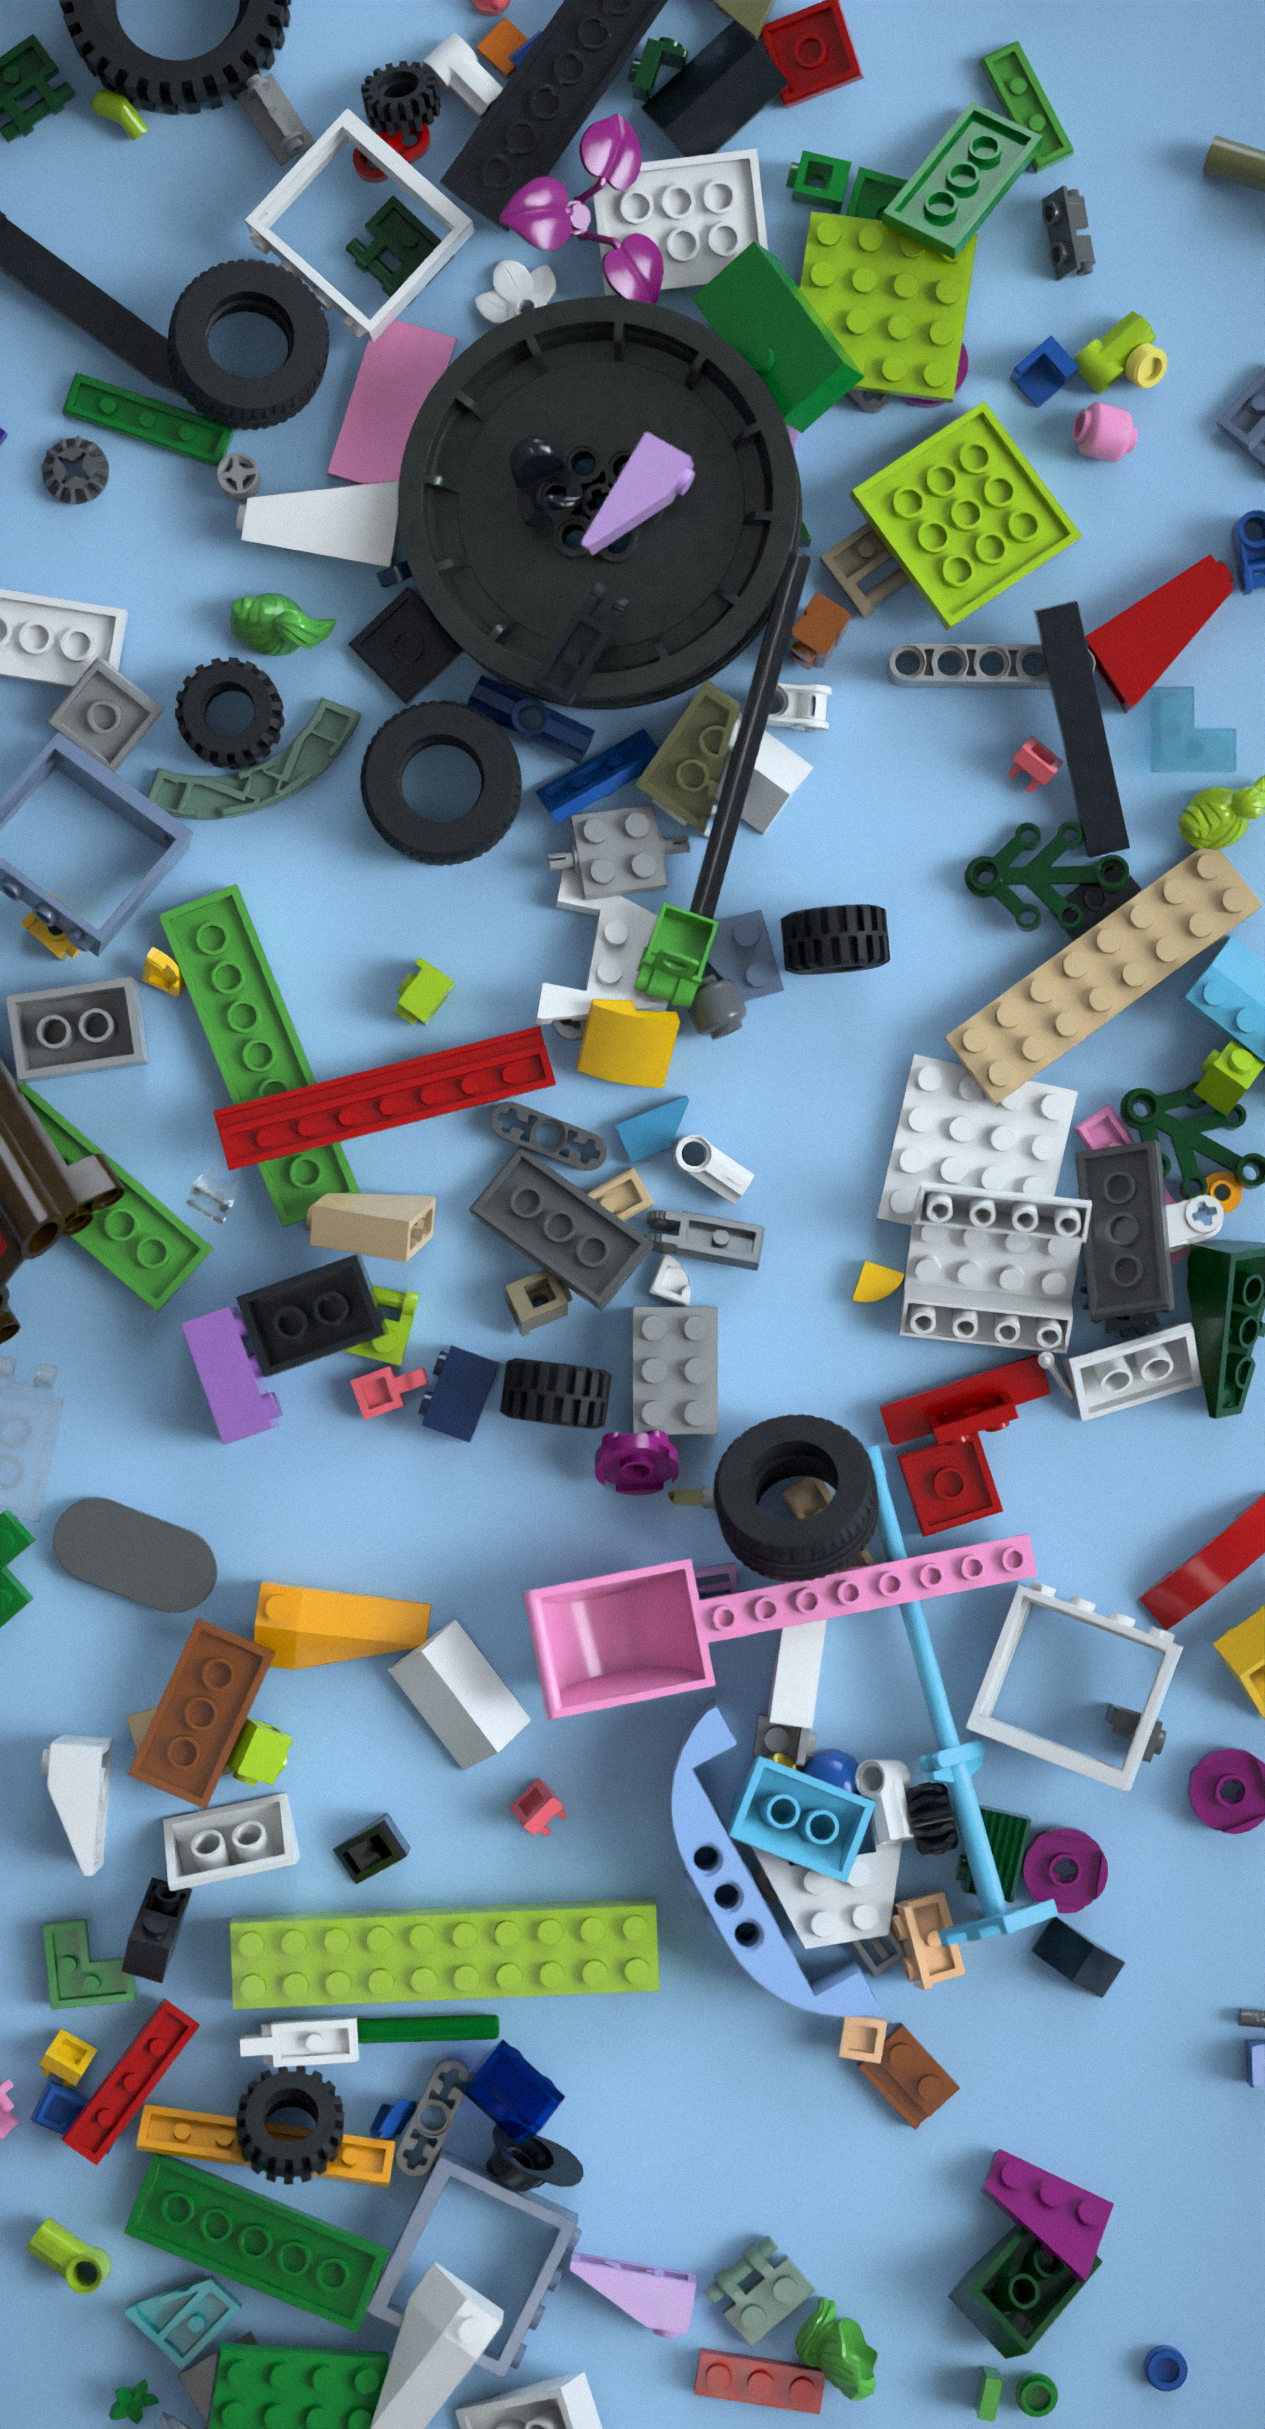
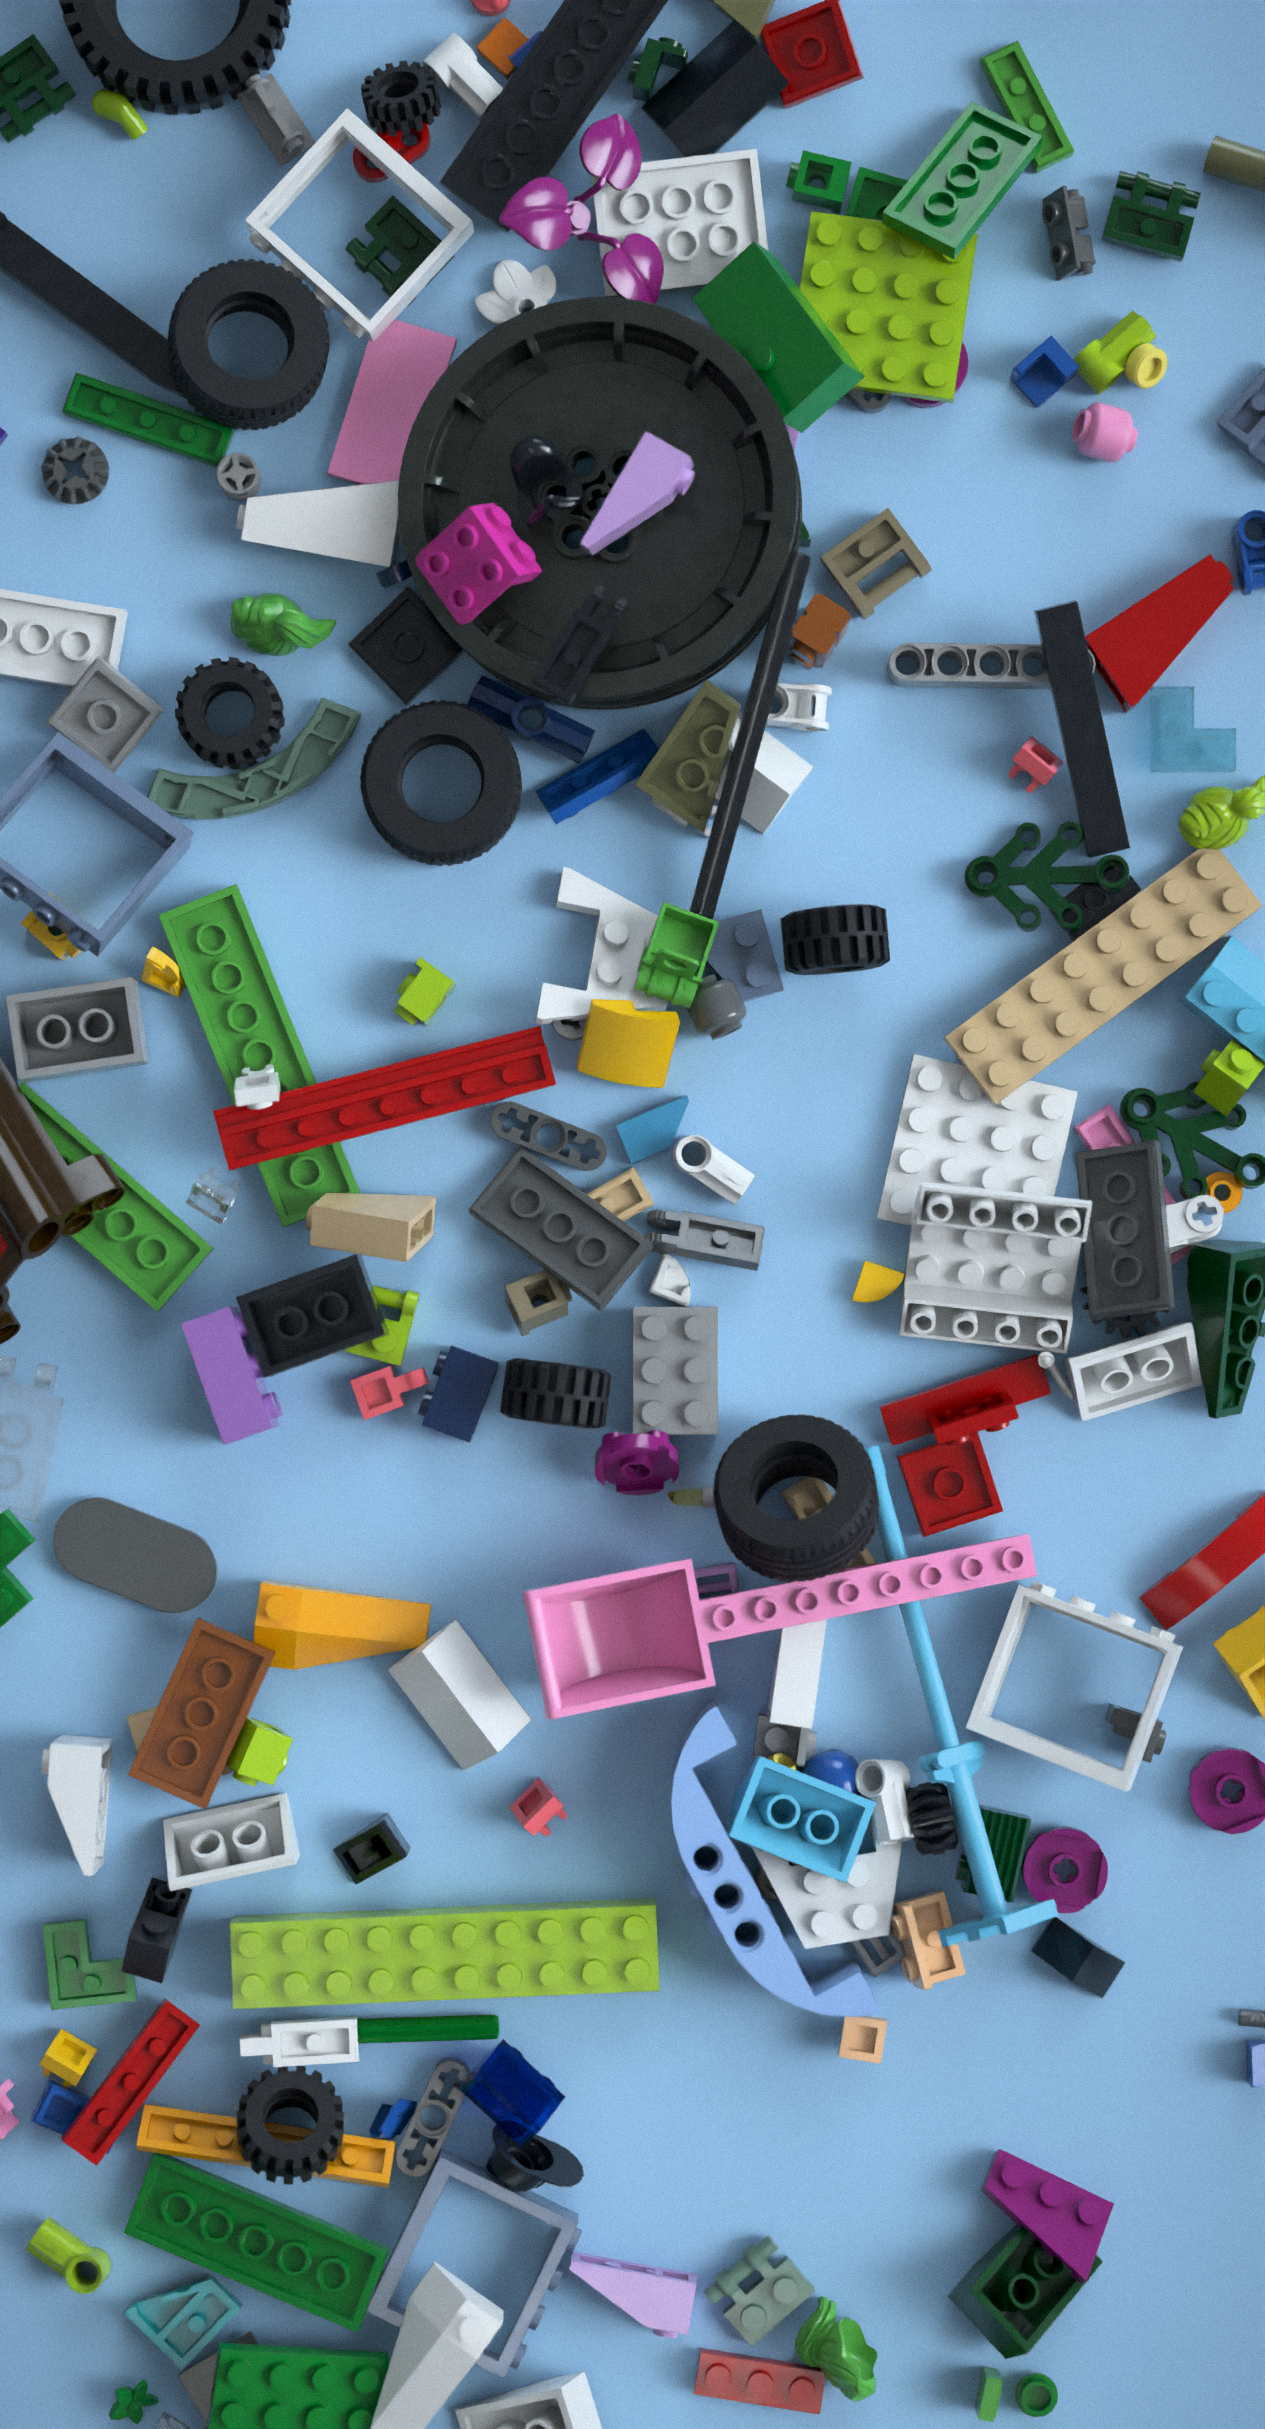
(257, 1088): none -> white plate
(476, 561): none -> dark pink bracket
(618, 852): light grey plate -> none
(909, 2077): dark orange plate -> none
(965, 515): lime plate -> none
(1146, 226): none -> dark green plate
(1165, 2368): blue tile -> none

